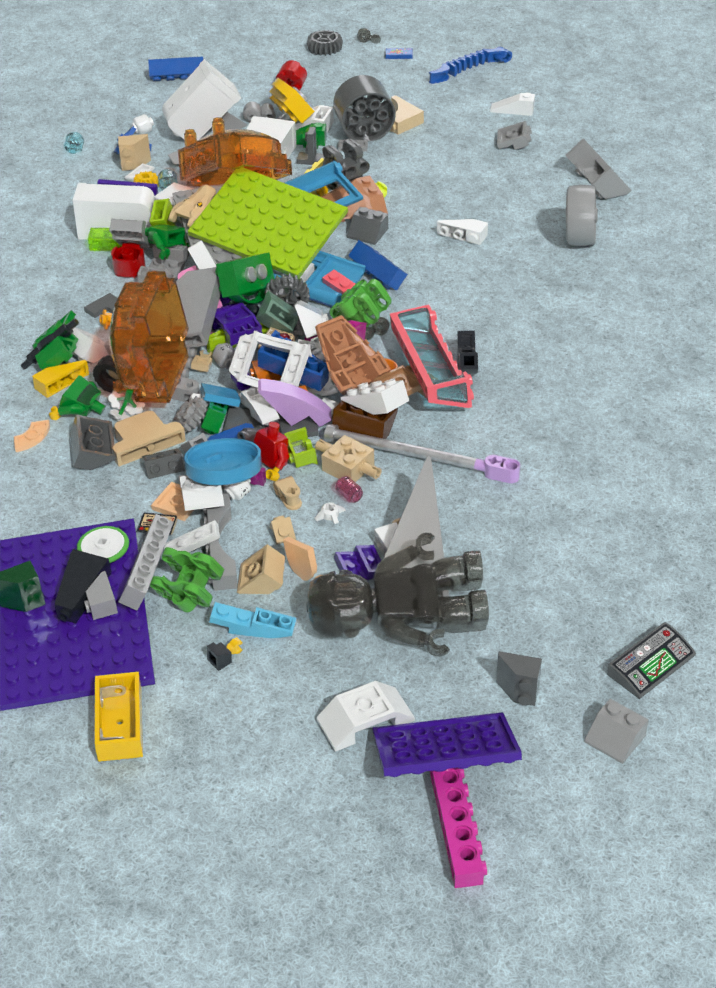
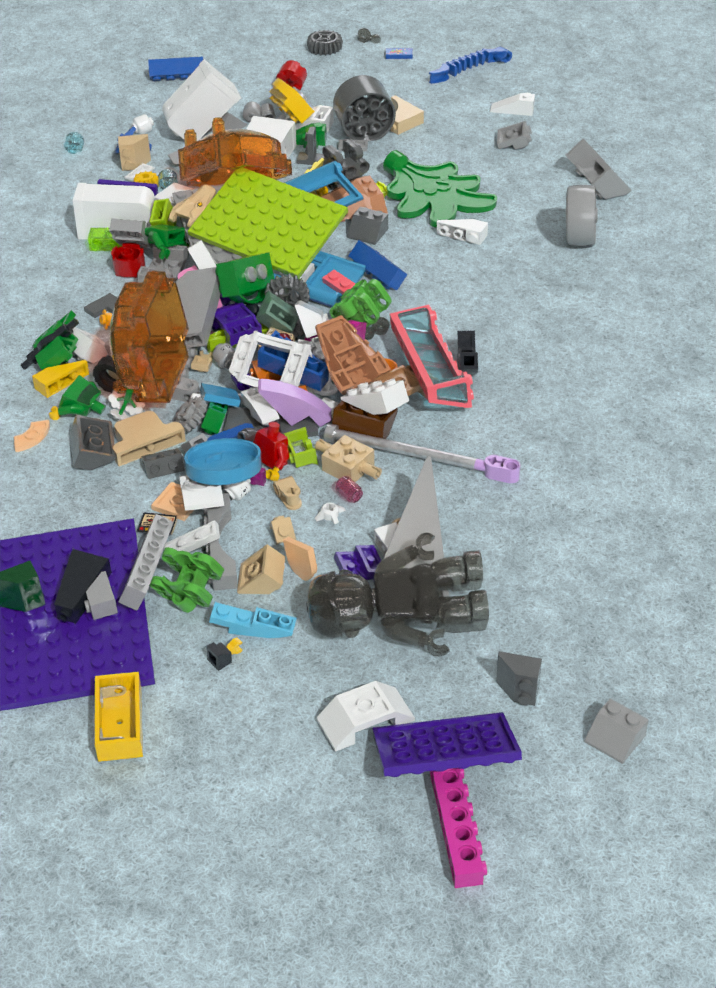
(104, 542): white wheel -> none
(434, 188): none -> plant
(651, 660): slope -> none

